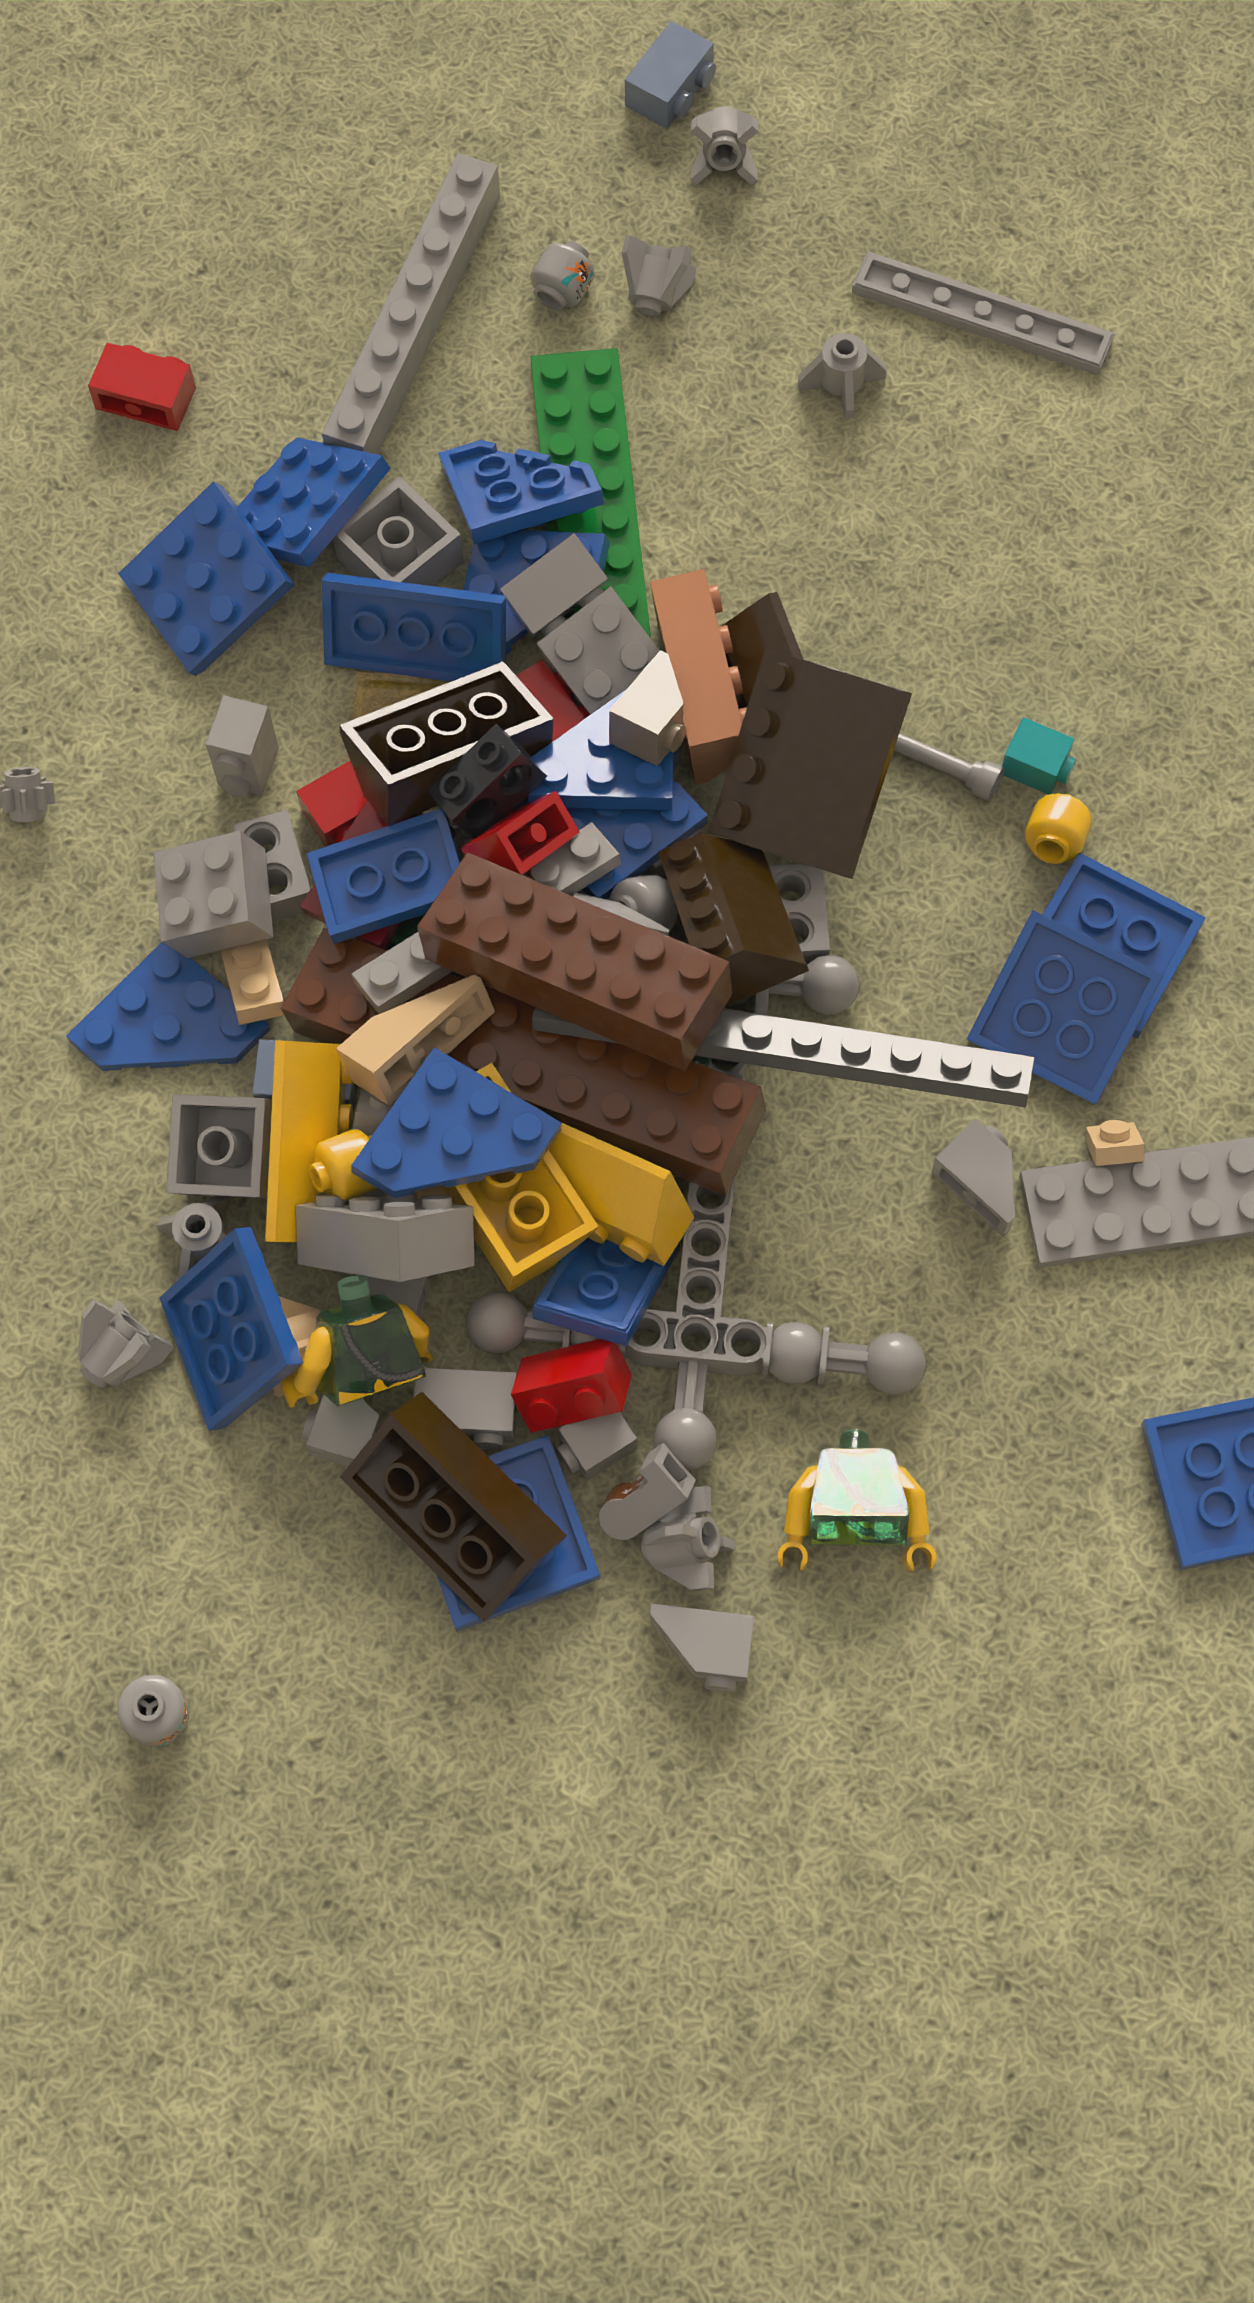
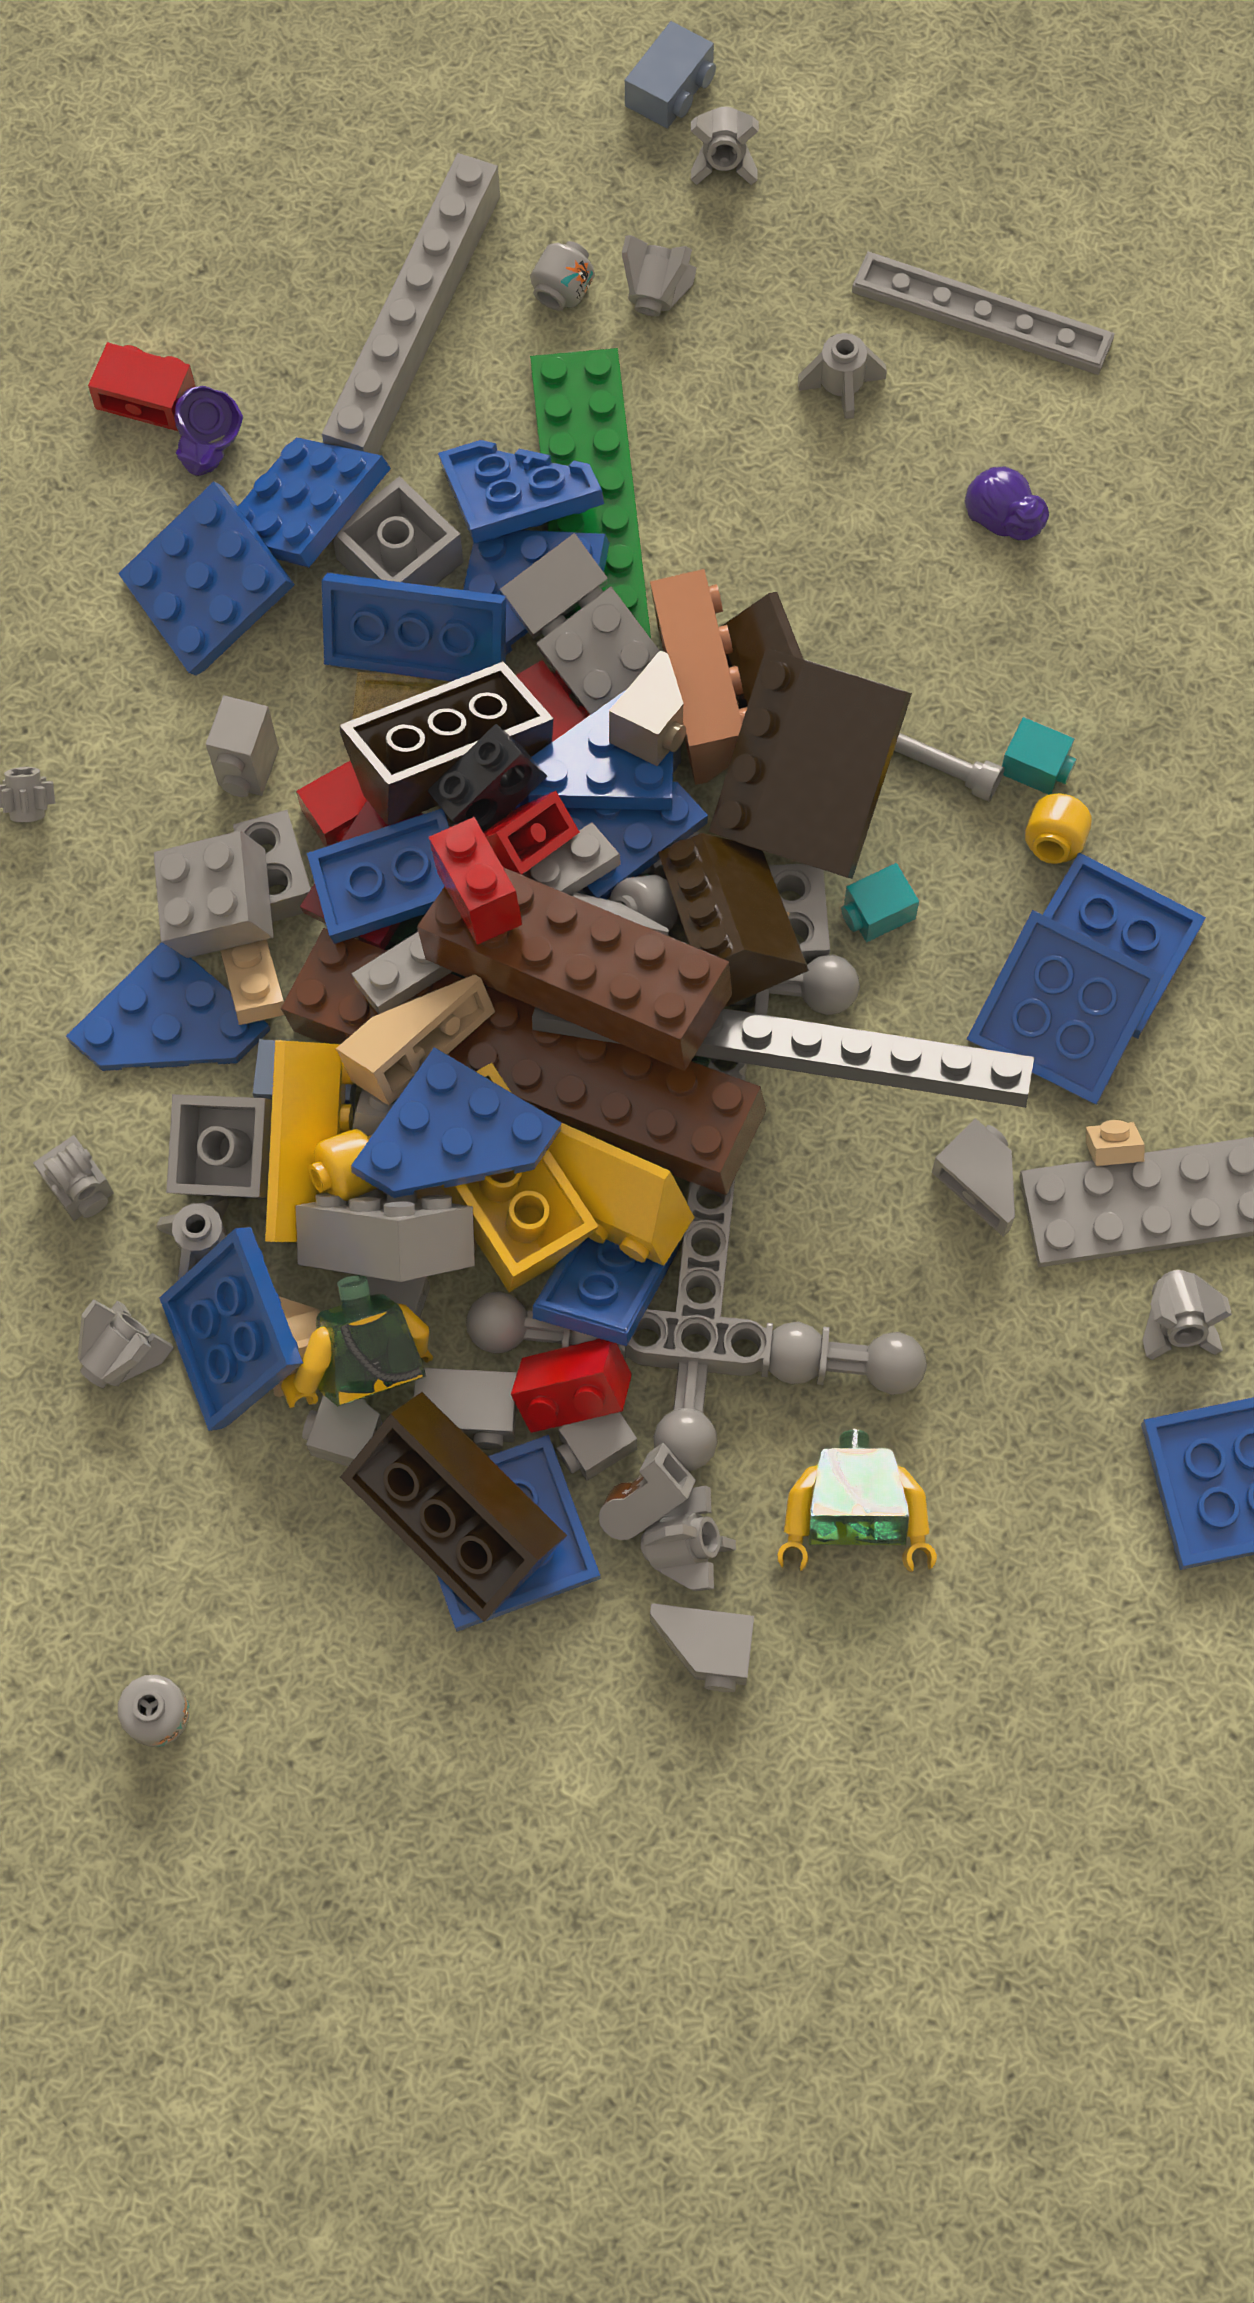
(74, 1179): none -> light grey brick
(201, 418): none -> dark purple hair
(475, 880): none -> red brick
(879, 903): none -> teal brick
(1005, 505): none -> dark purple hair
(1184, 1314): none -> light grey brick

